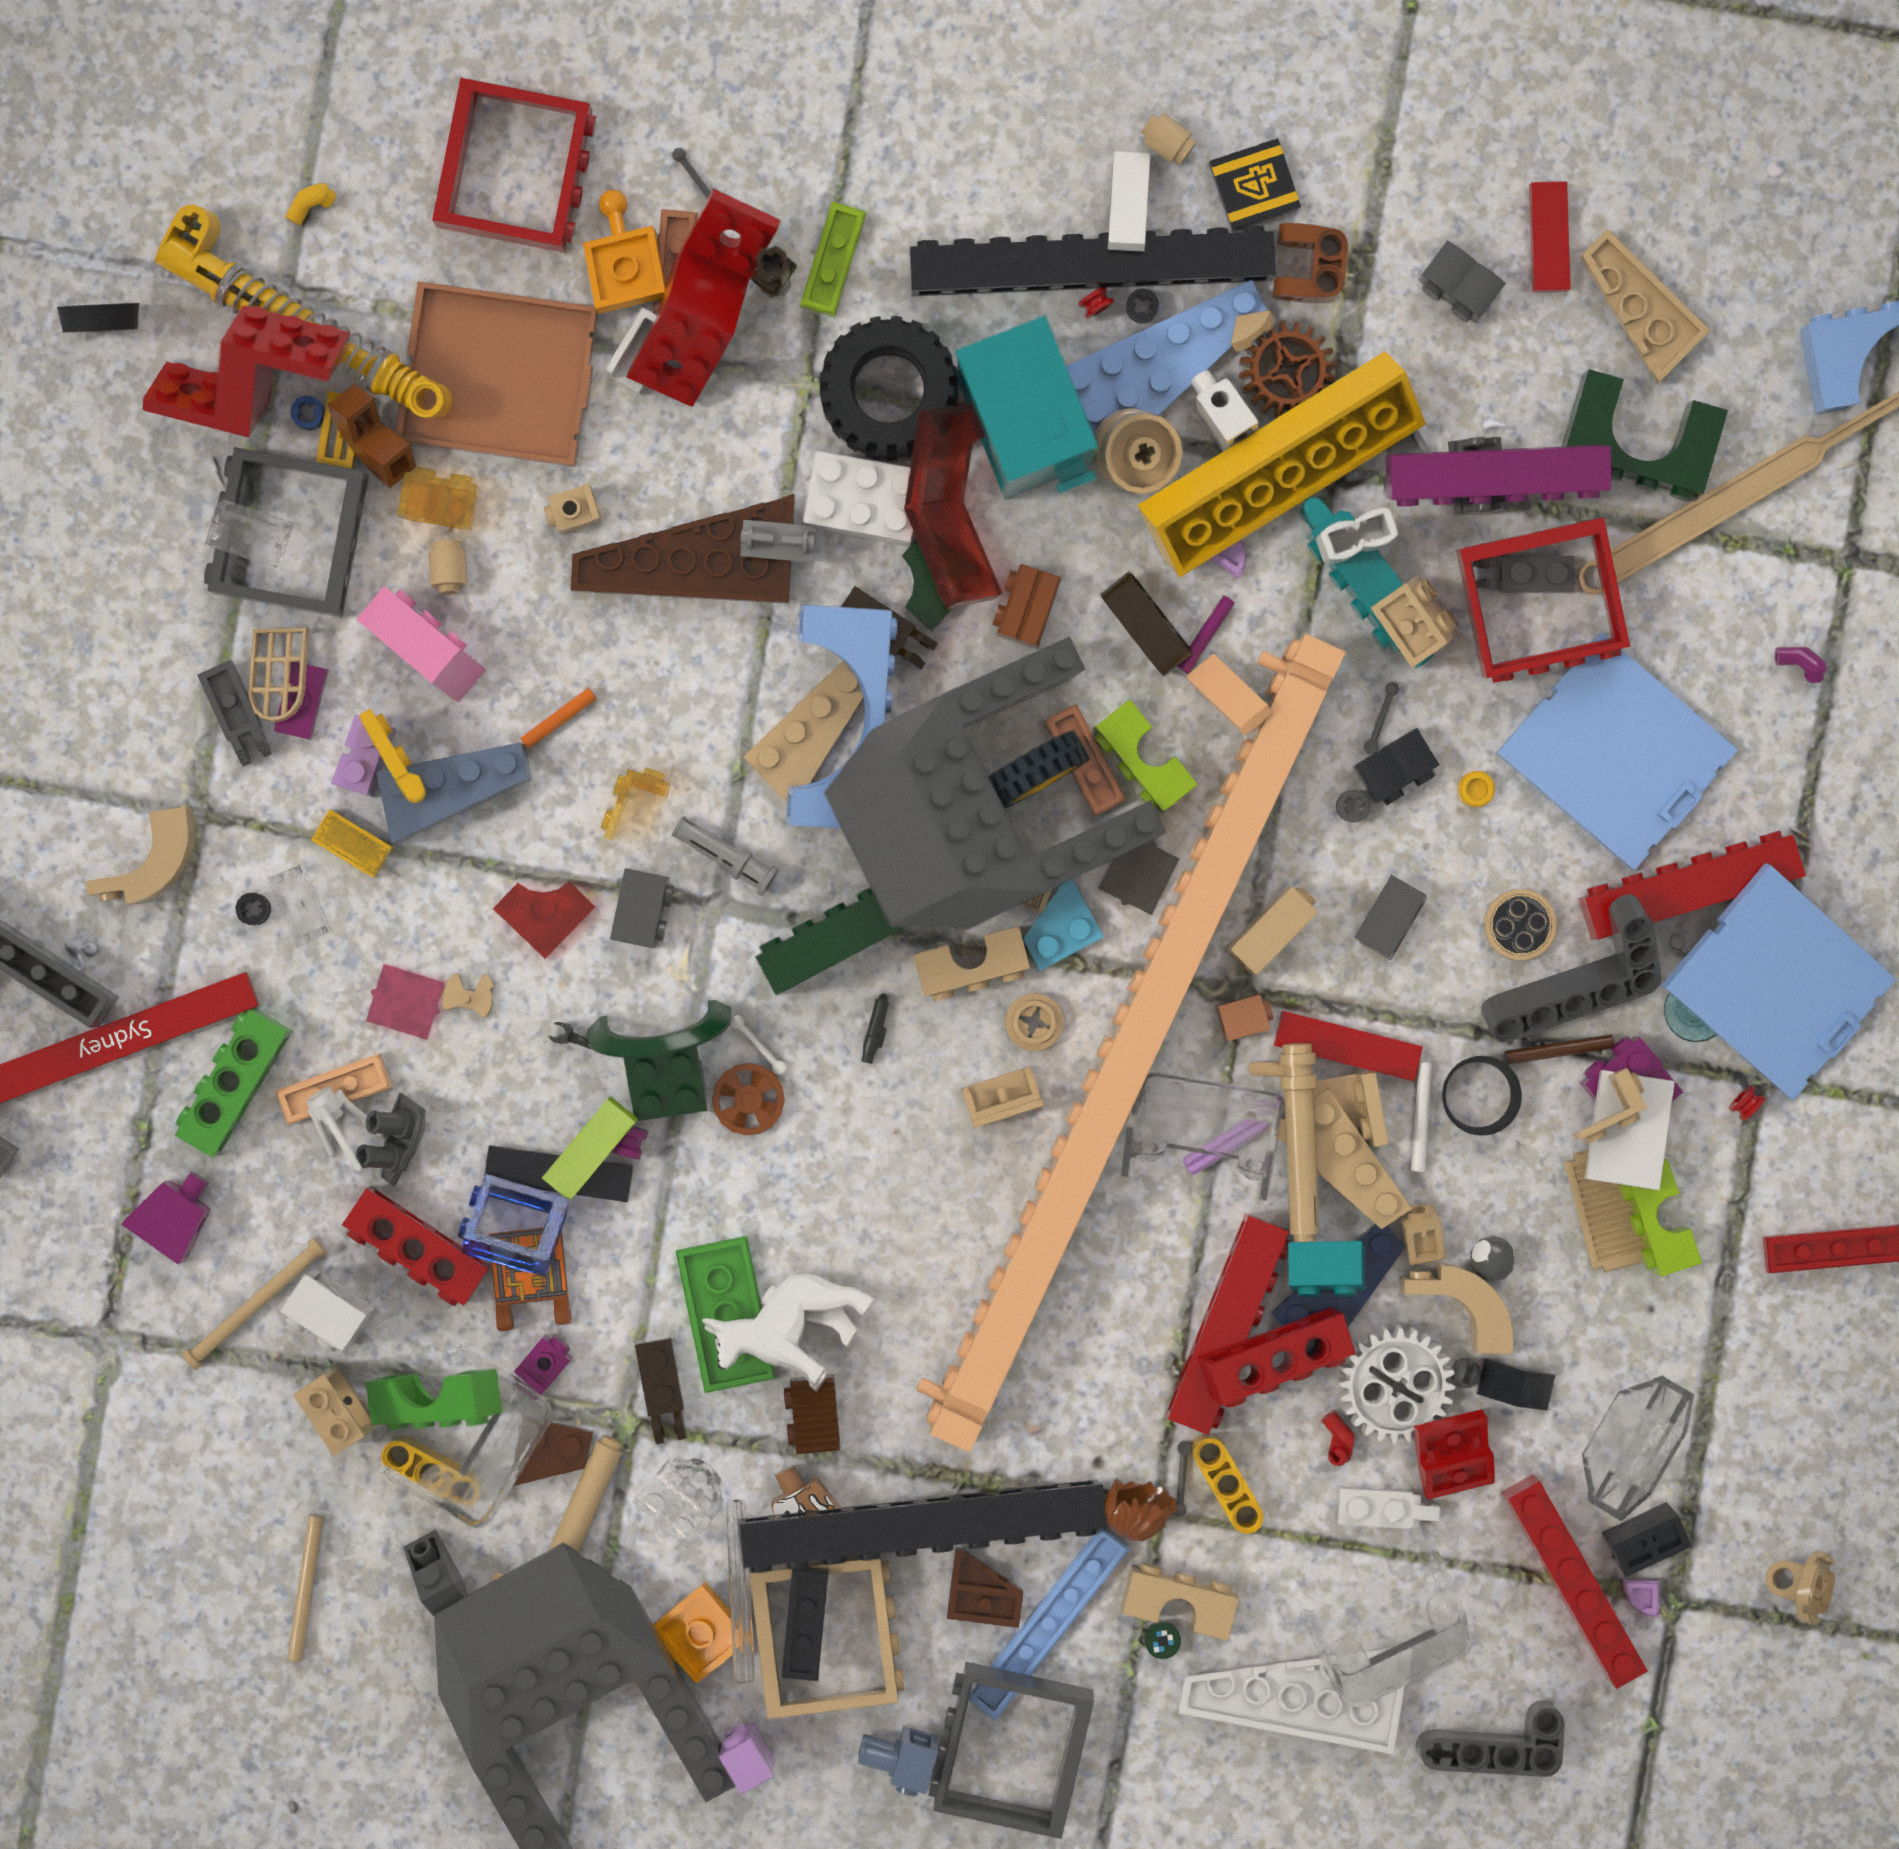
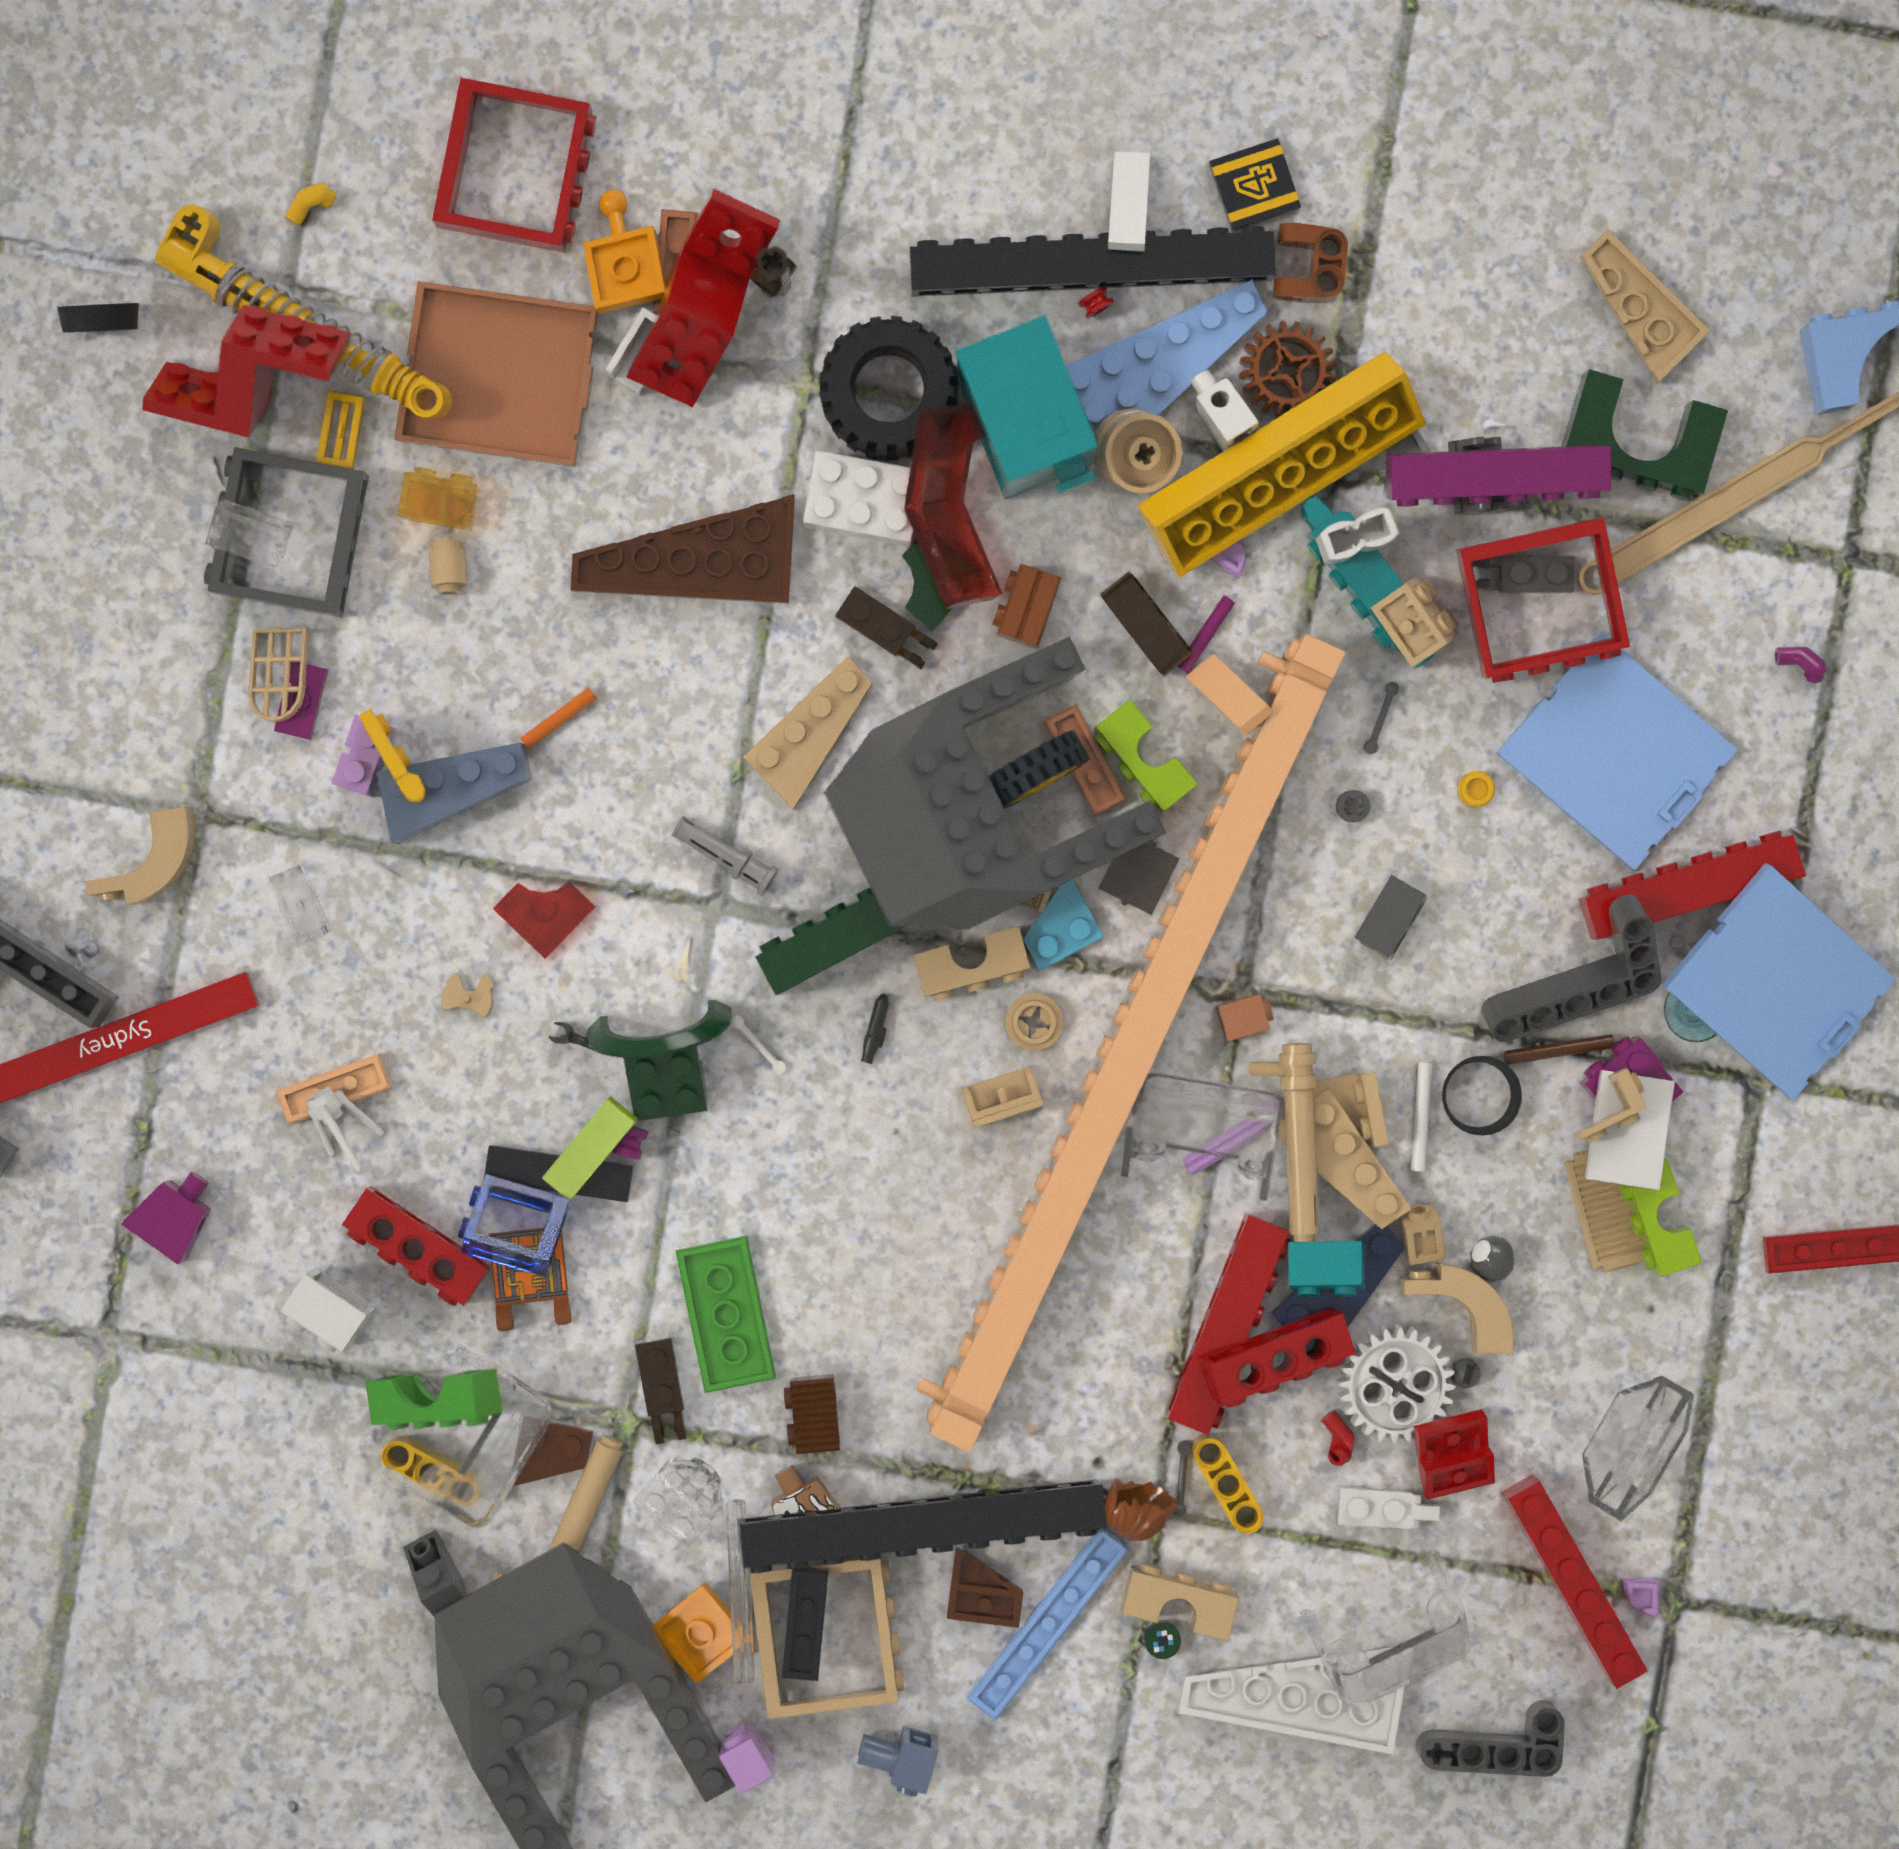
(233, 709): dark grey hinge -> none
(252, 1305): tan bar -> none
(254, 919): black bush -> none
(270, 1039): bright green brick -> none
(296, 413): blue bush -> none
(305, 1588): tan bar -> none
(332, 1418): tan window -> none
(352, 843): yellow tile -> none
(372, 441): dark orange brick -> none
(402, 1136): dark grey connector -> none
(405, 1001): clear pink piece -> none
(421, 643): bright pink wedge -> none
(530, 1371): magenta brick -> none
(586, 514): tan brick -> none
(641, 908): dark grey brick -> none
(649, 781): clear yellow bracket -> none
(679, 155): dark grey hinge -> none
(748, 1099): dark orange piece -> none
(778, 541): light grey hinge -> none
(781, 1323): white animal -> none
(833, 259): lime tile -> none
(863, 643): light blue arch -> none
(1000, 1812): dark grey window -> none
(1142, 317): black bush -> none
(1168, 138): tan brick -> none
(1250, 327): tan tile -> none
(1272, 929): tan brick -> none
(1350, 1045): red tile -> none
(1397, 766): black brick -> none
(1460, 282): dark grey brick -> none
(1515, 1385): black slope -> none
(1520, 924): tile -> none
(1549, 237): red tile -> none
(1646, 1539): black hinge -> none
(1747, 1103): red bush -> none
(1811, 1585): tan tile -> none

